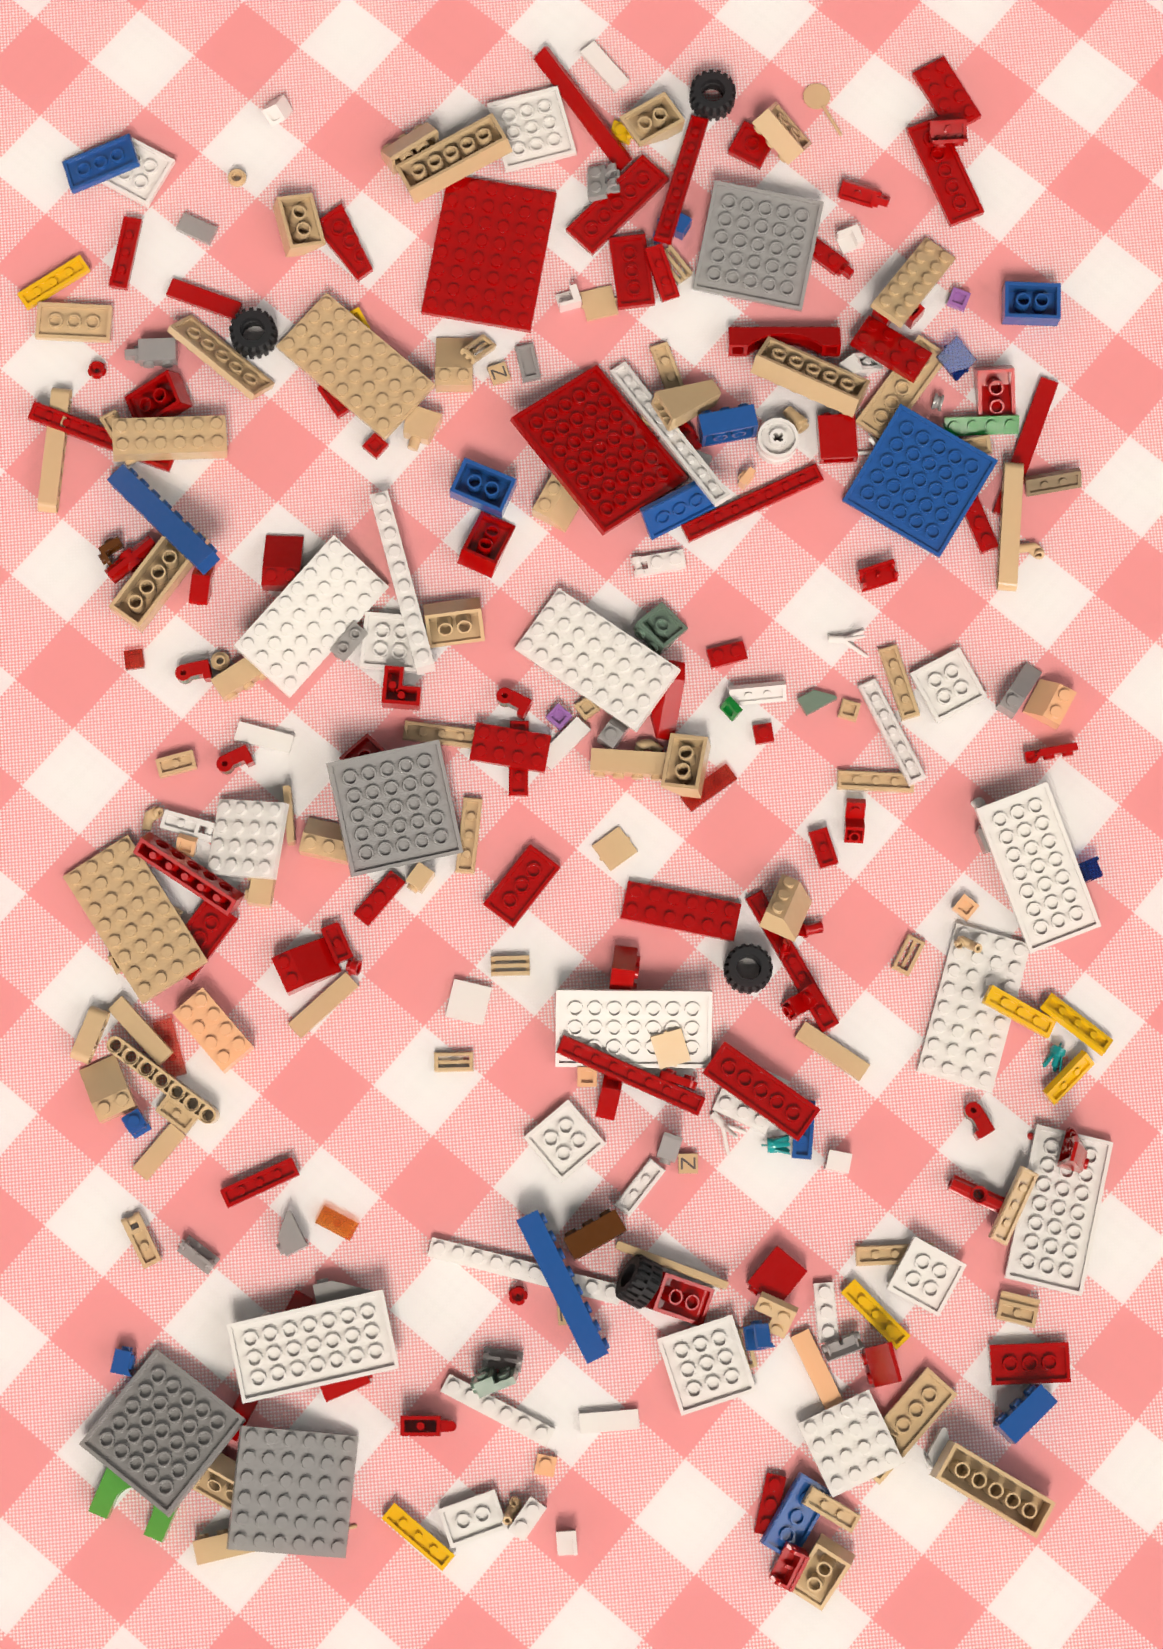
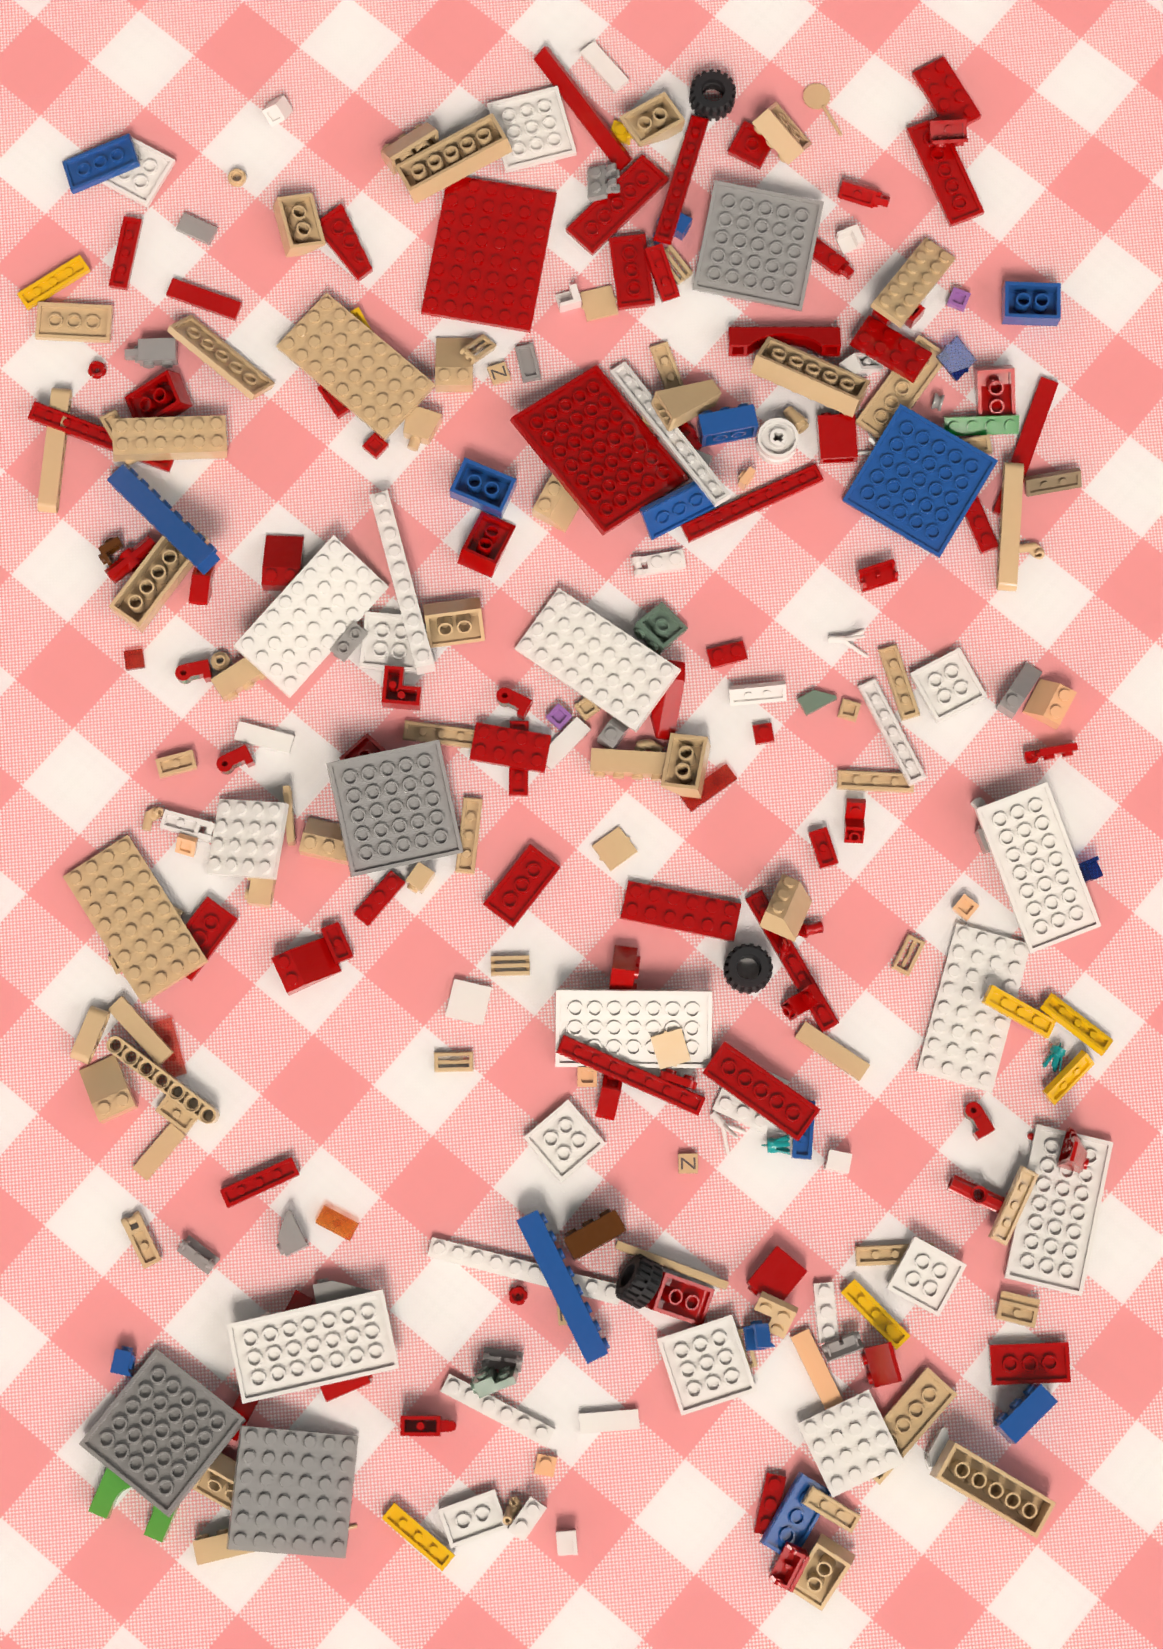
(136, 1123): blue window -> none
(188, 873): red brick -> none
(213, 1030): light nougat brick -> none
(253, 347): black tyre -> none
(323, 1005): tan tile -> none
(354, 967): red plate -> none
(639, 1187): white tile -> none
(669, 1148): light grey slope -> none
(731, 708): green tile -> none
(967, 943): tan arm -> none

